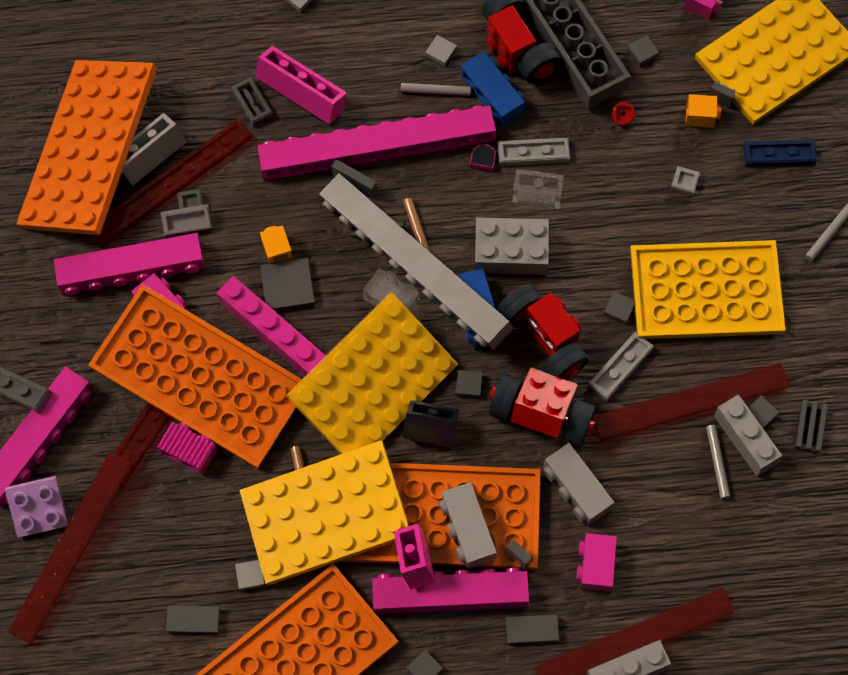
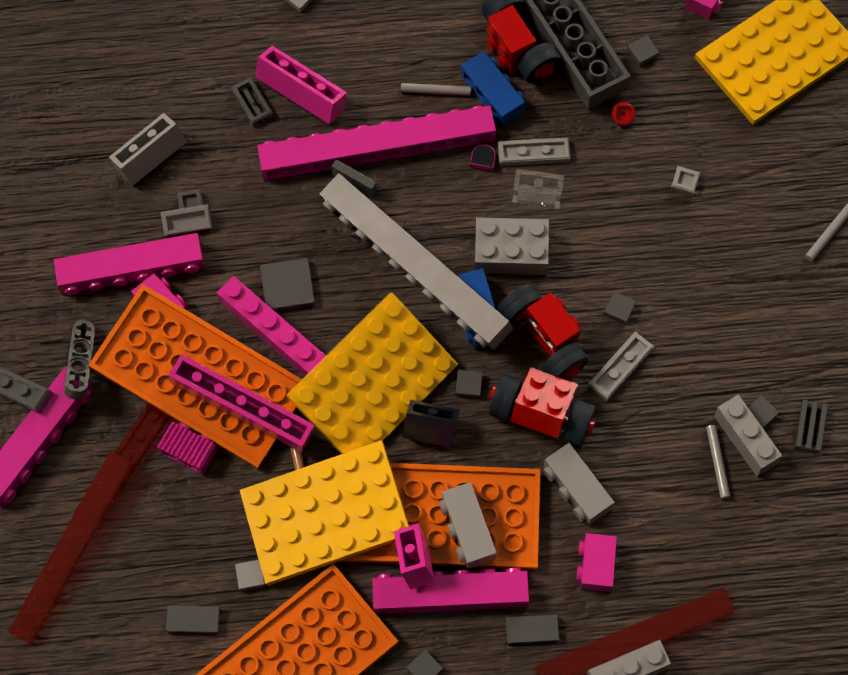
(36, 506): lavender plate -> none
(80, 359): none -> dark grey beam
(87, 147): orange plate -> none
(172, 182): clear red tile -> none
(241, 403): none -> dark pink brick
(276, 244): light orange brick -> none
(386, 282): clear brick -> none
(415, 223): medium nougat bar -> none
(441, 50): light grey tile -> none
(518, 554): dark grey tile -> none
(689, 402): clear red tile -> none
(702, 111): light orange brick -> none
(707, 289): yellow plate -> none
(724, 94): dark grey tile -> none
(779, 152): dark blue tile -> none

